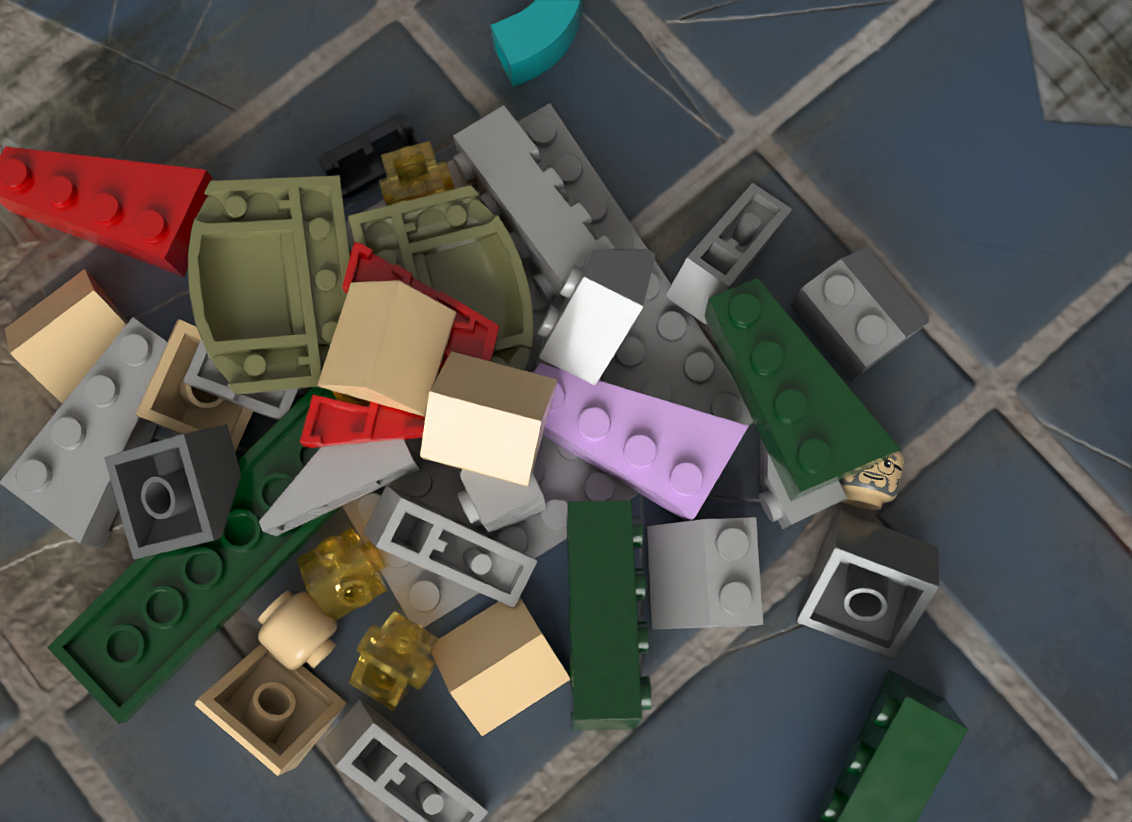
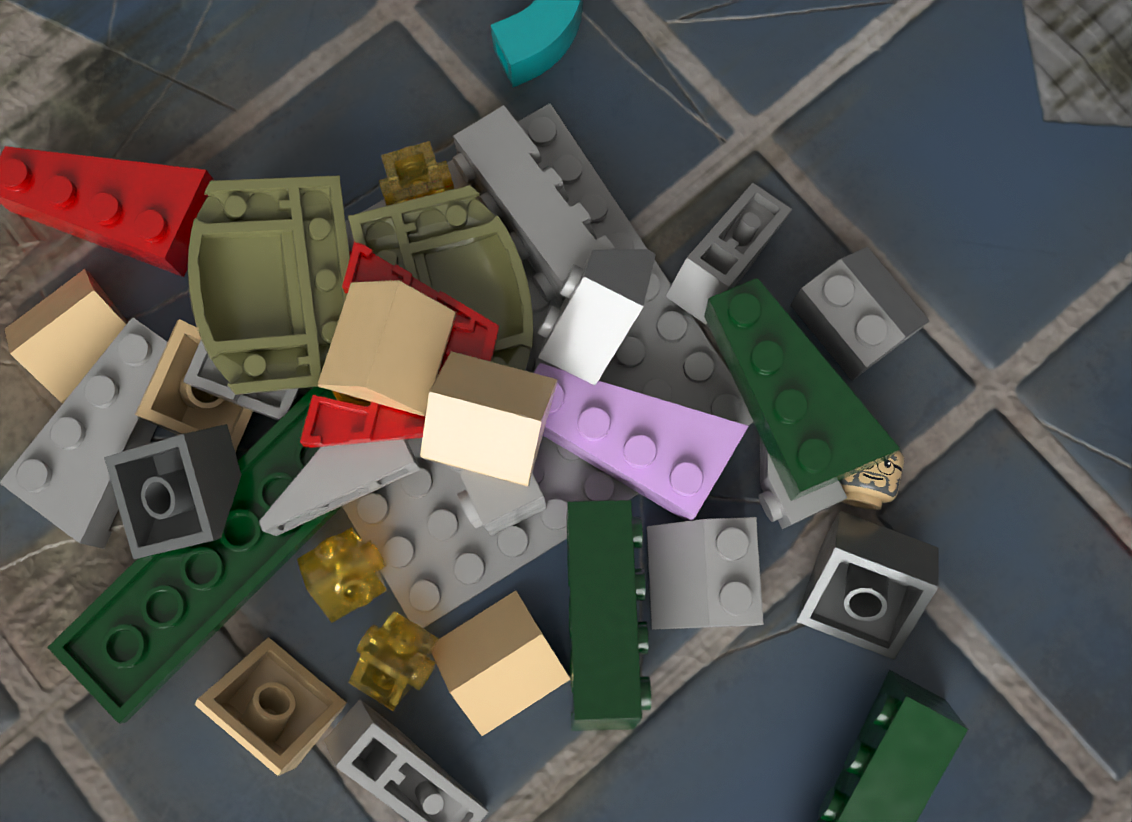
(297, 630): tan head -> none
(360, 158): black hinge -> none
(448, 547): light grey slope -> none

